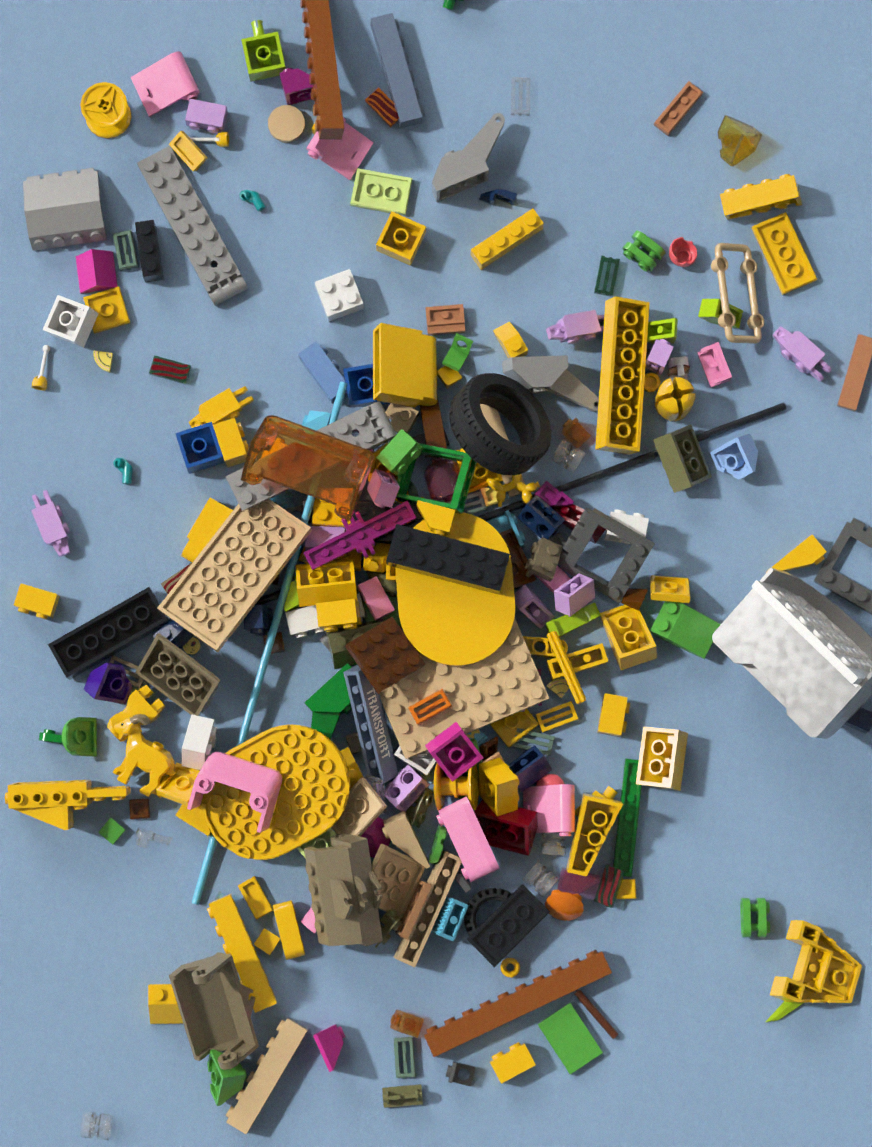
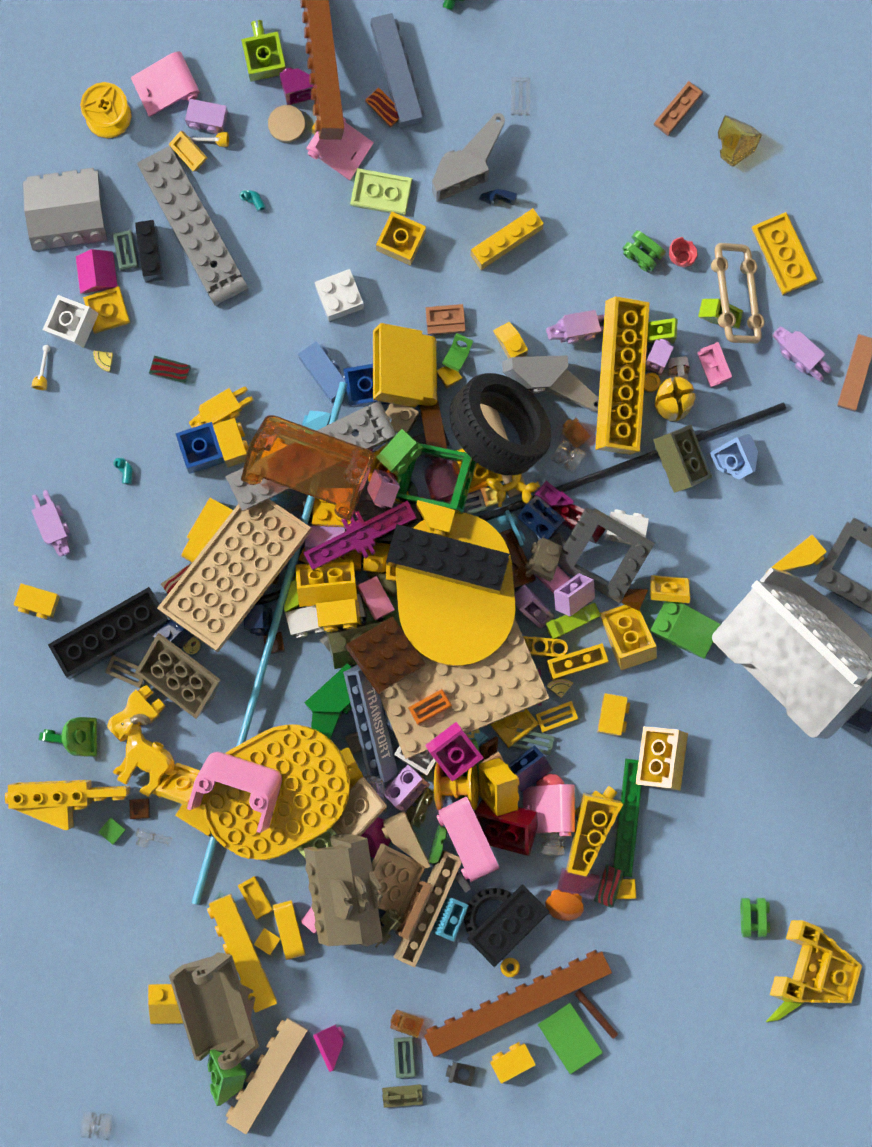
(109, 684): dark purple slope -> none
(198, 742): white brick -> none
(540, 878): clear wheel -> none
(566, 667): yellow axle -> none
(603, 292): clear green tile -> none
(761, 197): yellow wedge -> none

